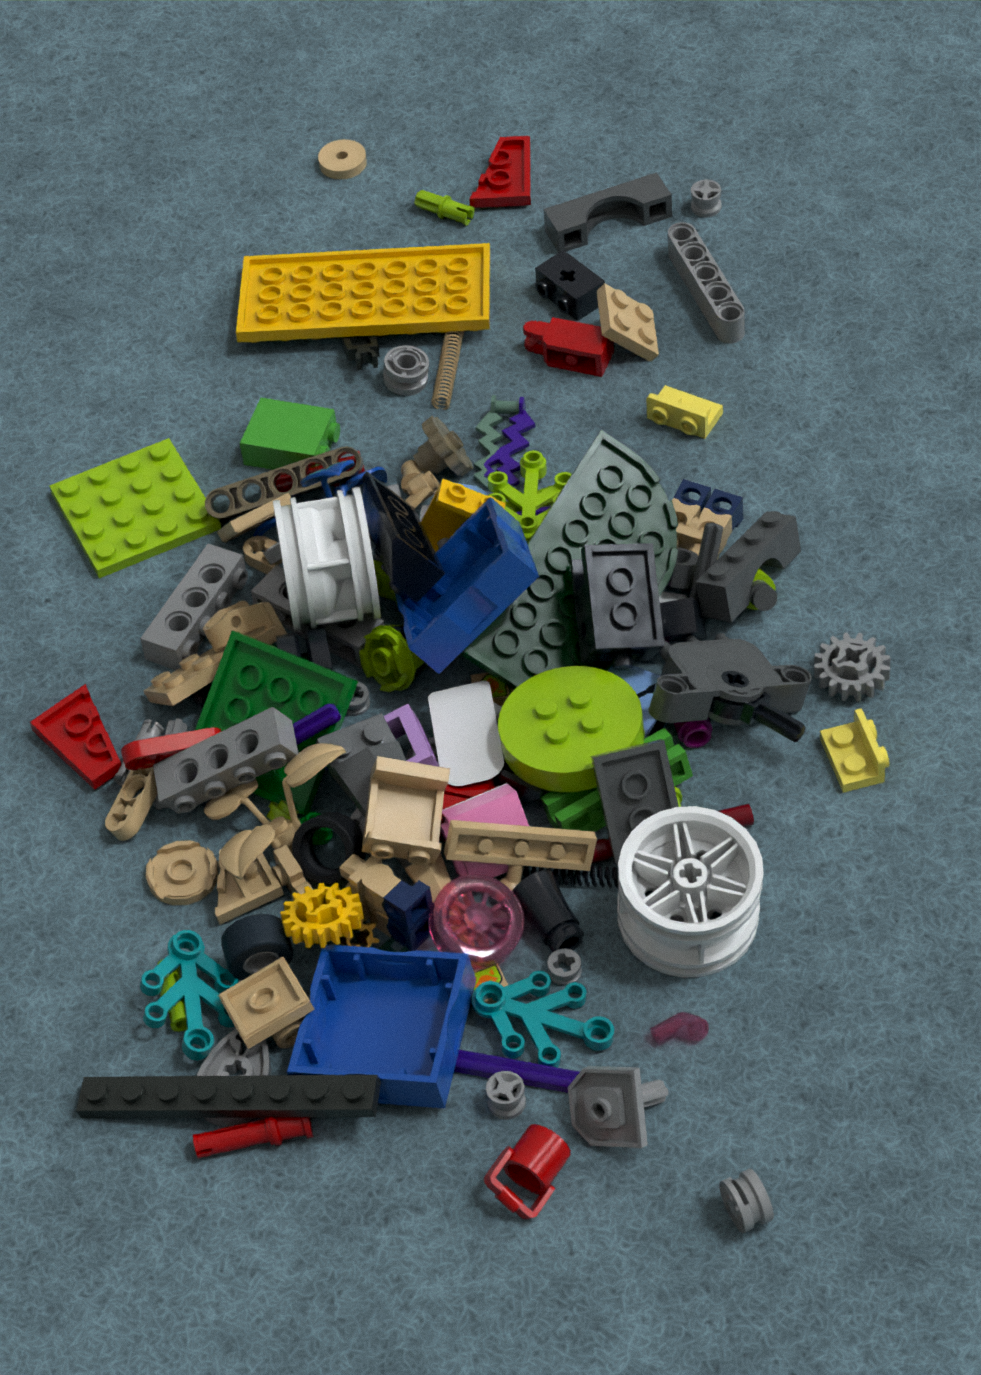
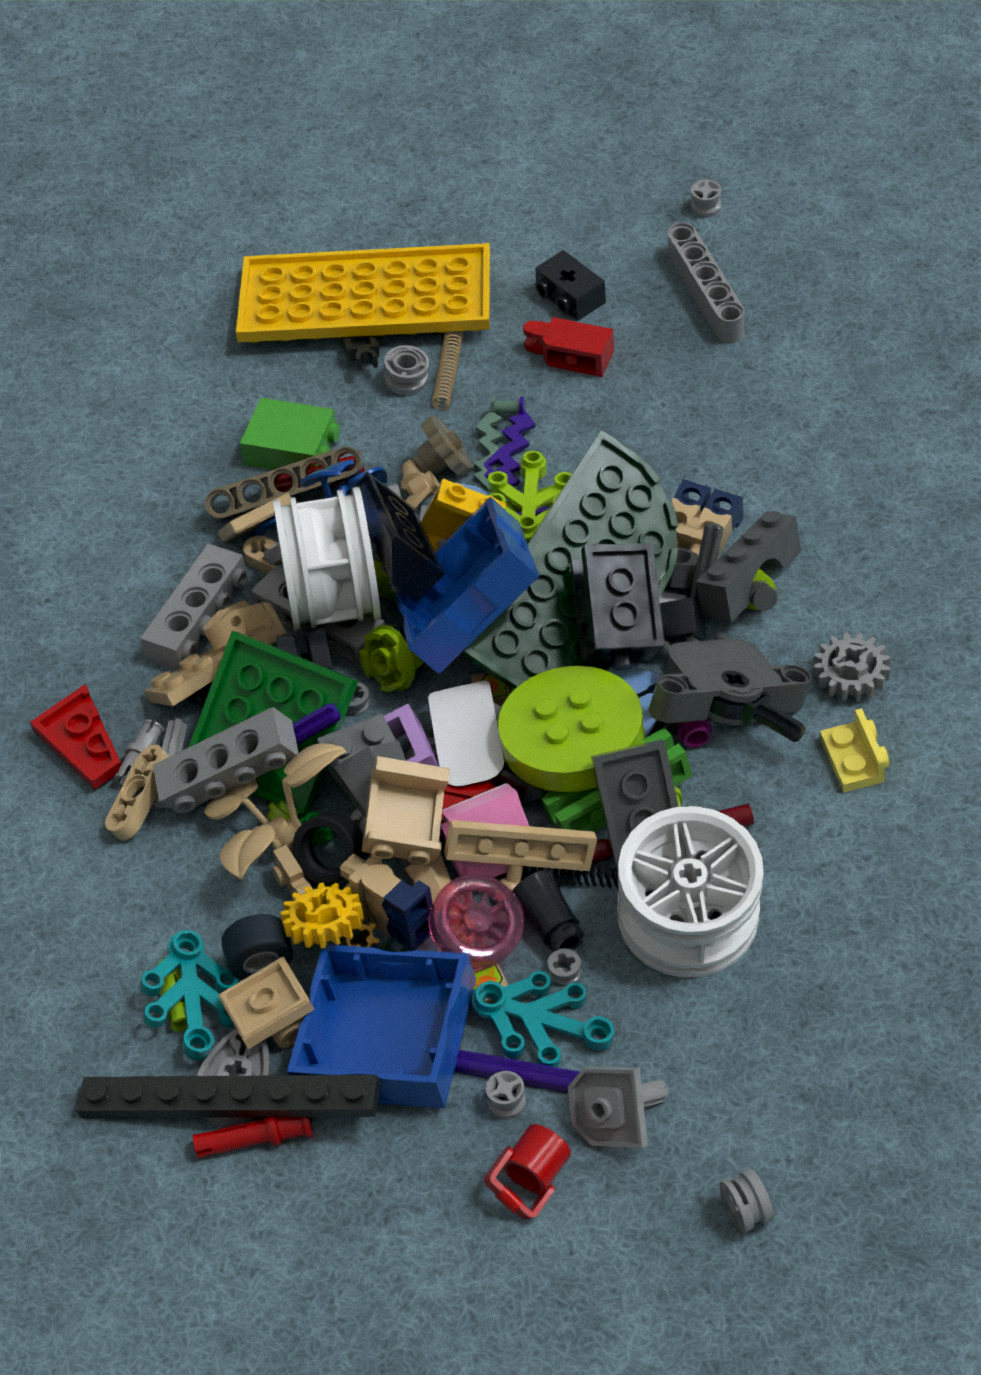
(134, 507): lime plate -> none
(147, 752): beam -> none
(186, 882): tan tile -> none
(240, 896): tan wing -> none
(342, 159): tan piece -> none
(444, 207): lime axle -> none
(507, 176): red wing -> none
(627, 322): tan plate -> none
(640, 200): dark grey arch -> none
(680, 1025): clear pink arm -> none
(683, 411): light yellow bracket -> none

